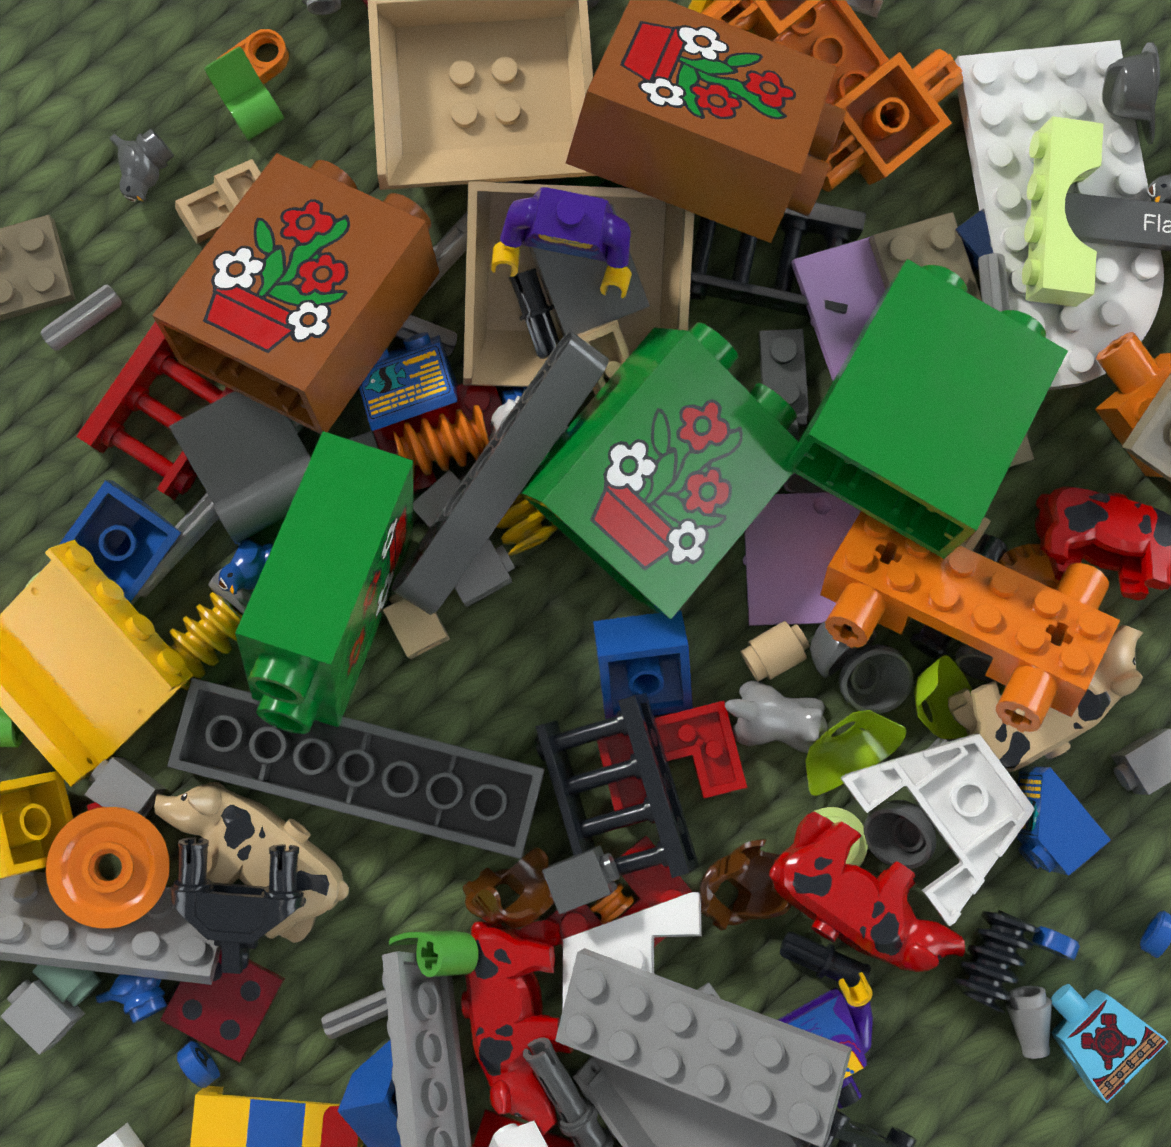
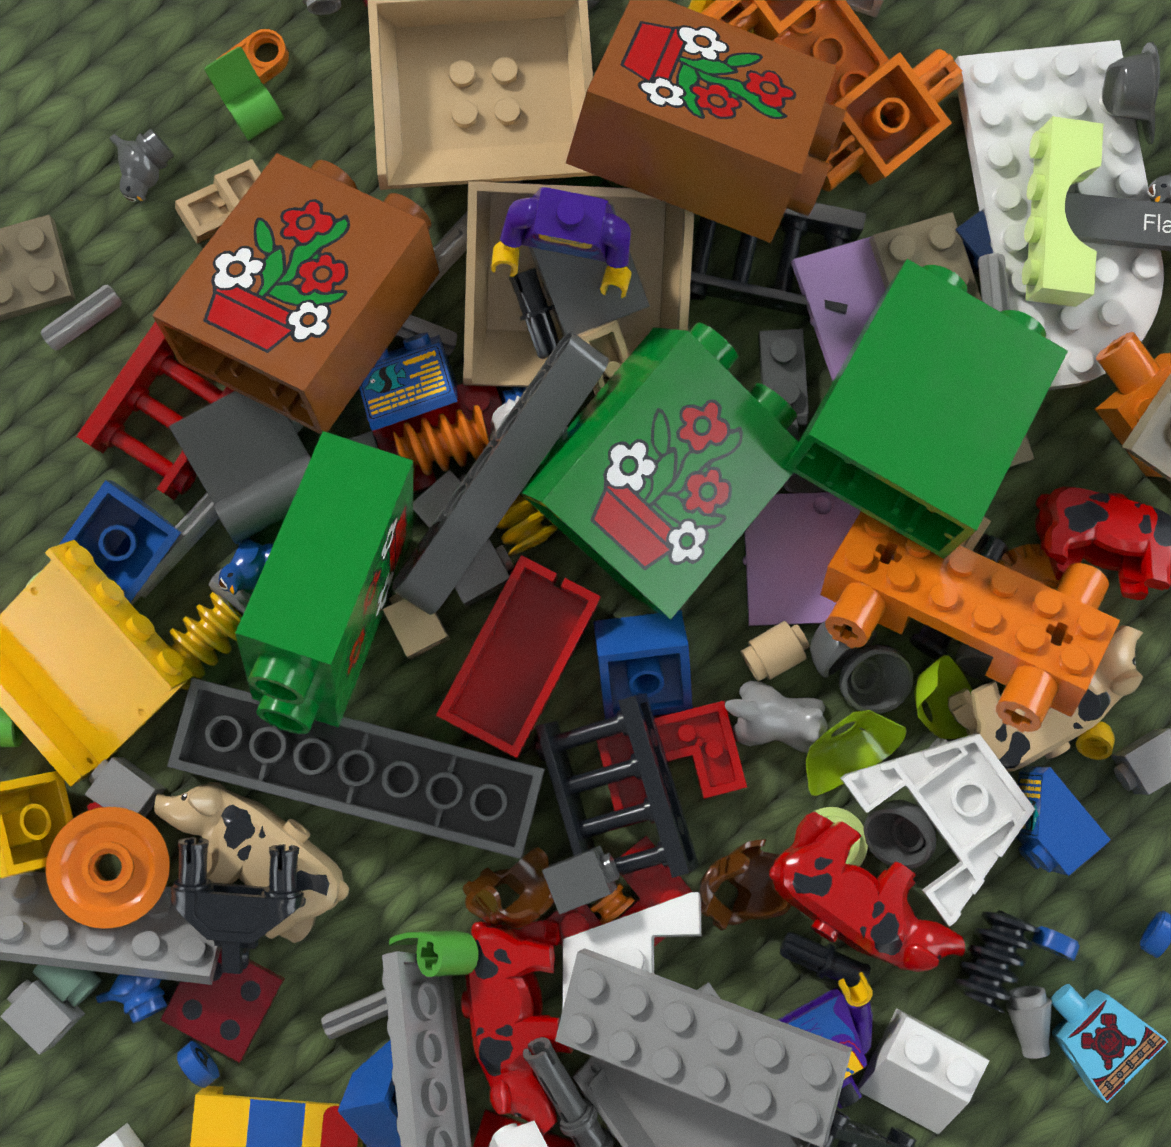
(519, 657): none -> red piece
(922, 1072): none -> white slope
(1096, 742): none -> yellow hinge

